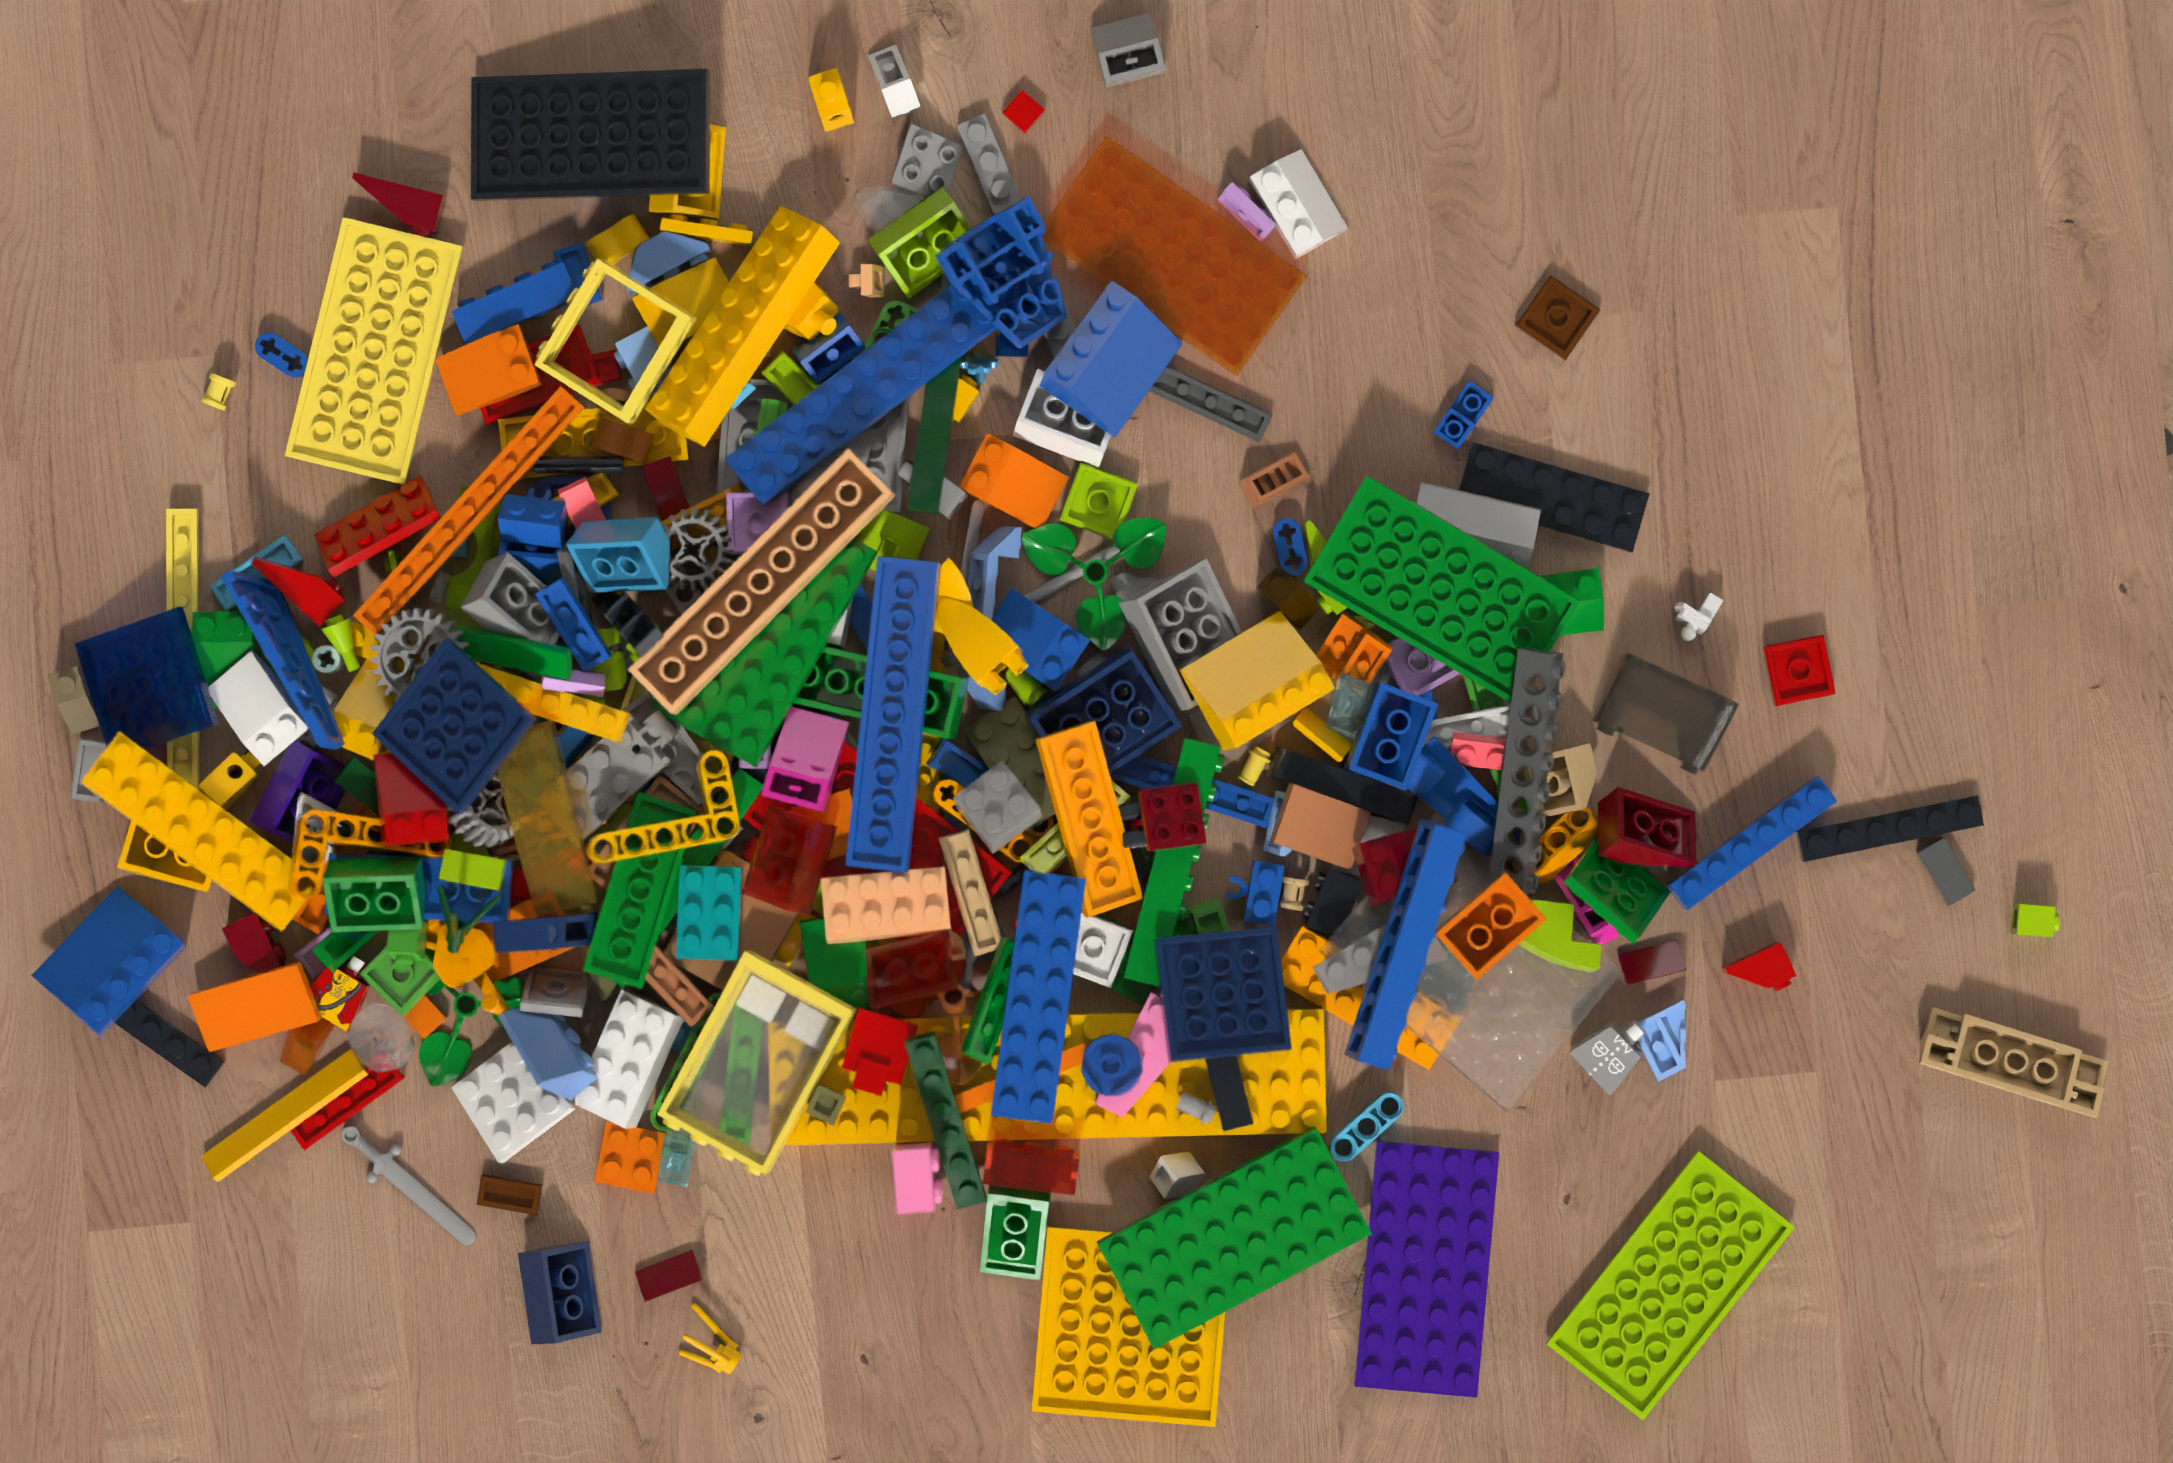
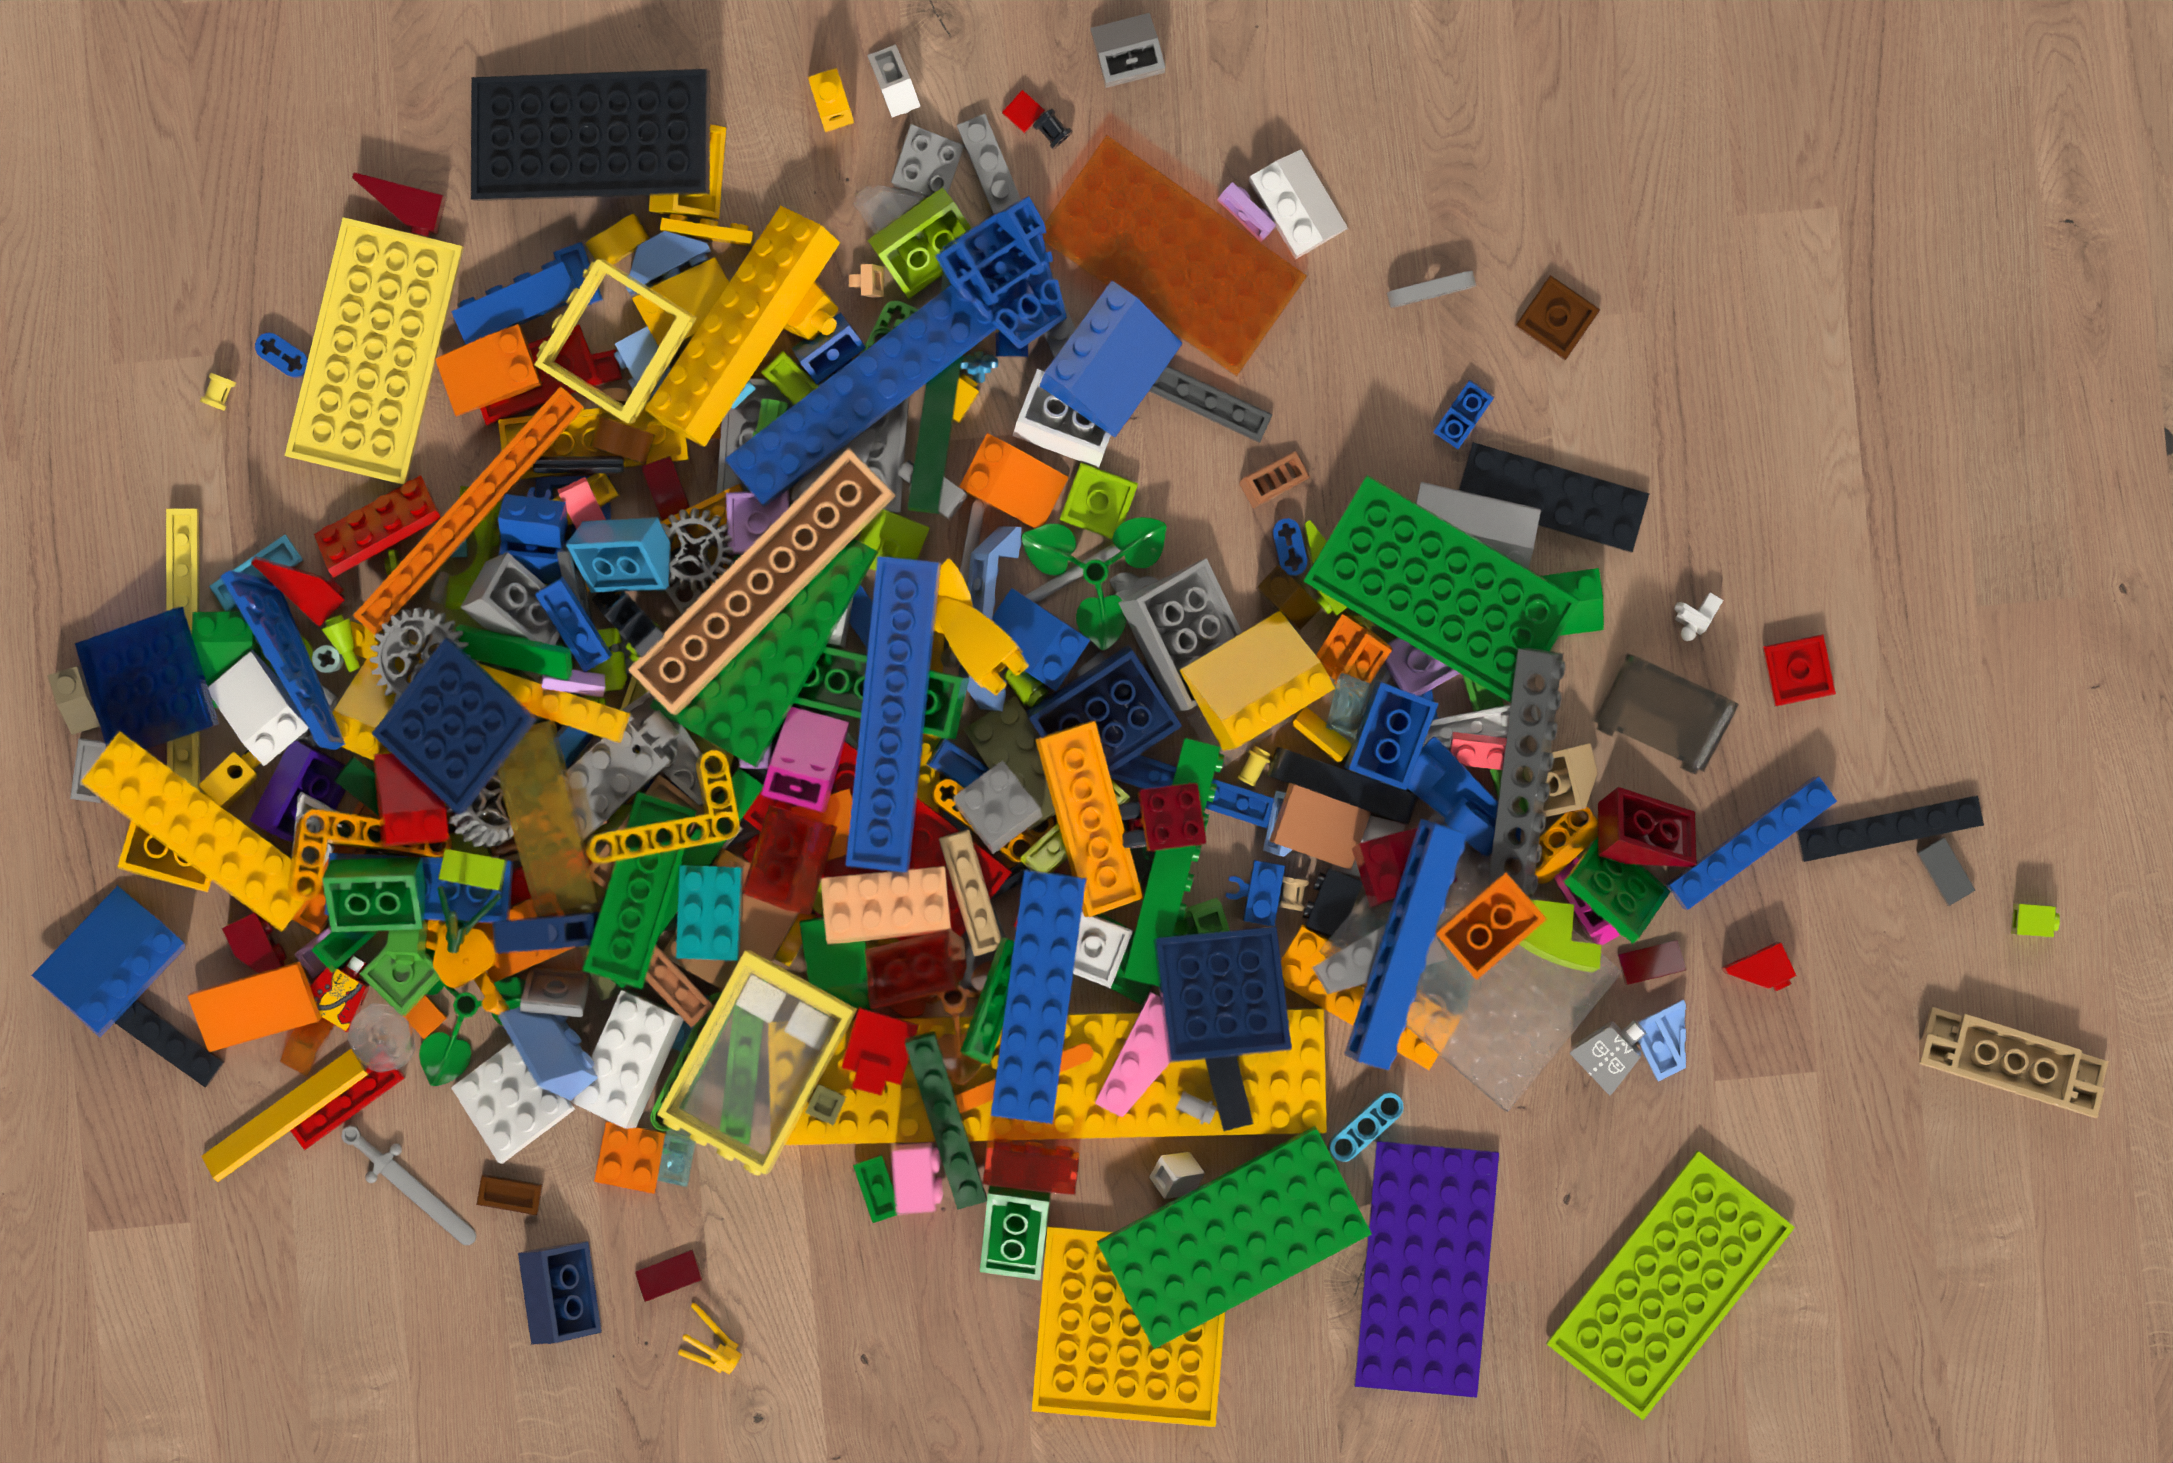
(876, 1188): none -> green plate
(1052, 128): none -> black bush
(1112, 1065): blue tile -> none
(1431, 289): none -> light grey beam

